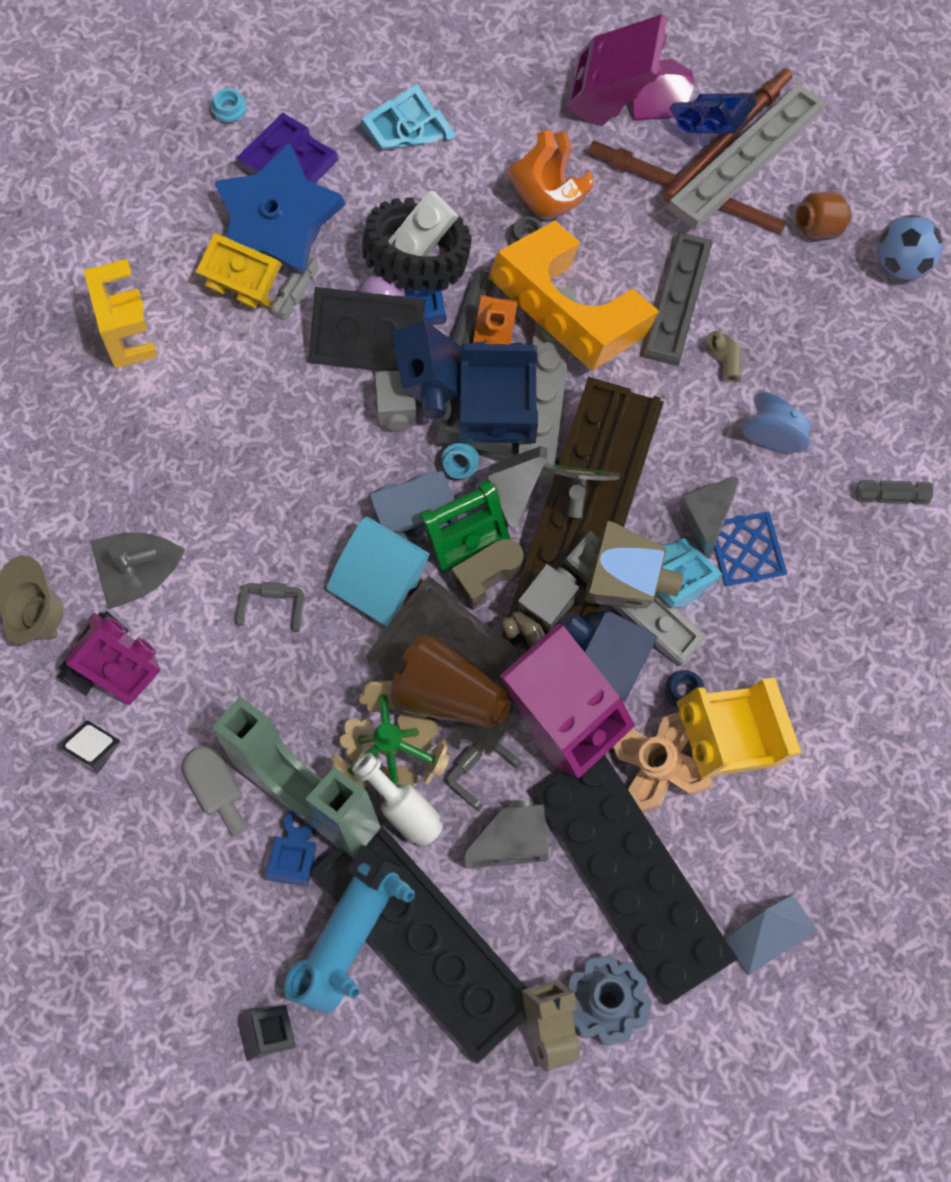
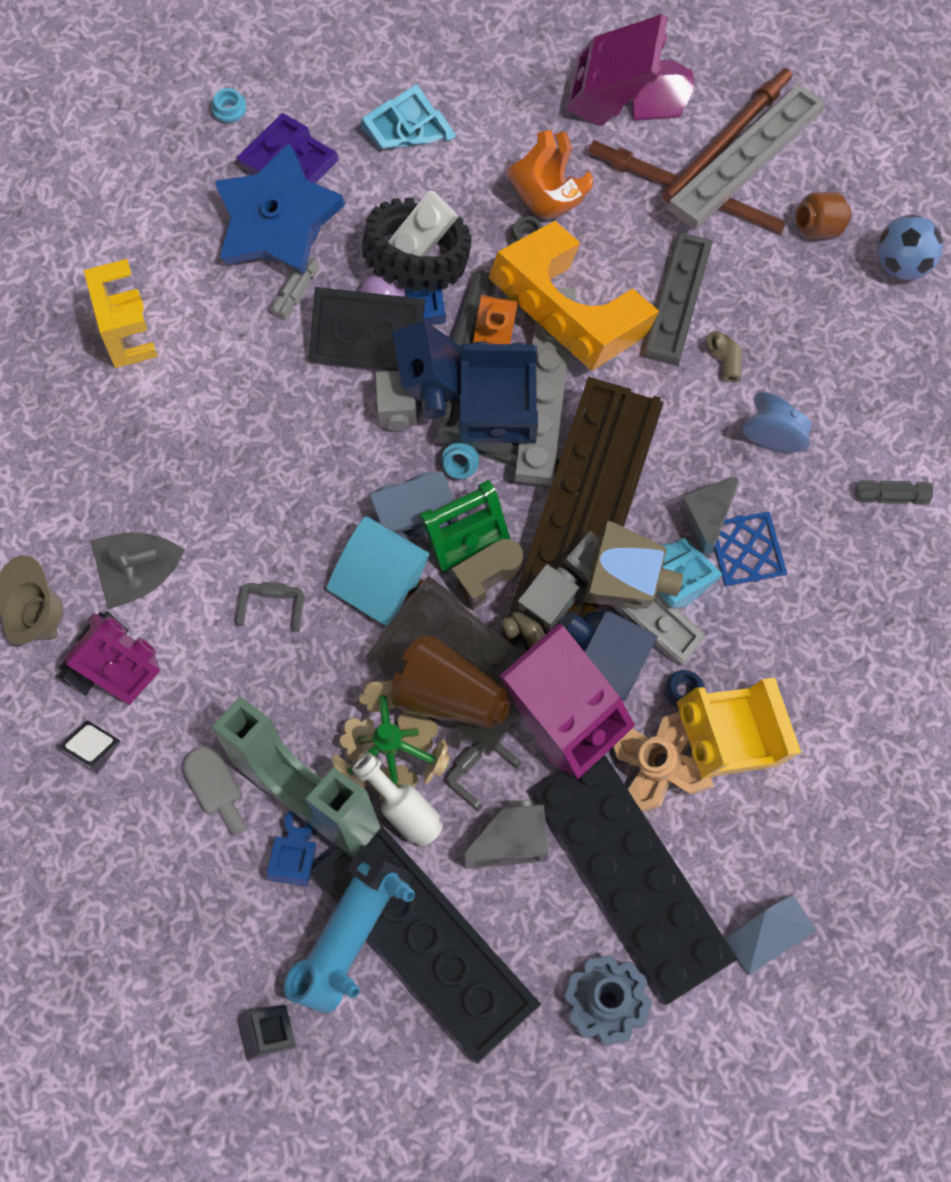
(238, 269): yellow bracket -> none
(515, 481): flat silver slope -> none
(552, 1024): dark tan leg -> none
(578, 484): flat silver shield -> none
(714, 113): clear blue bracket -> none

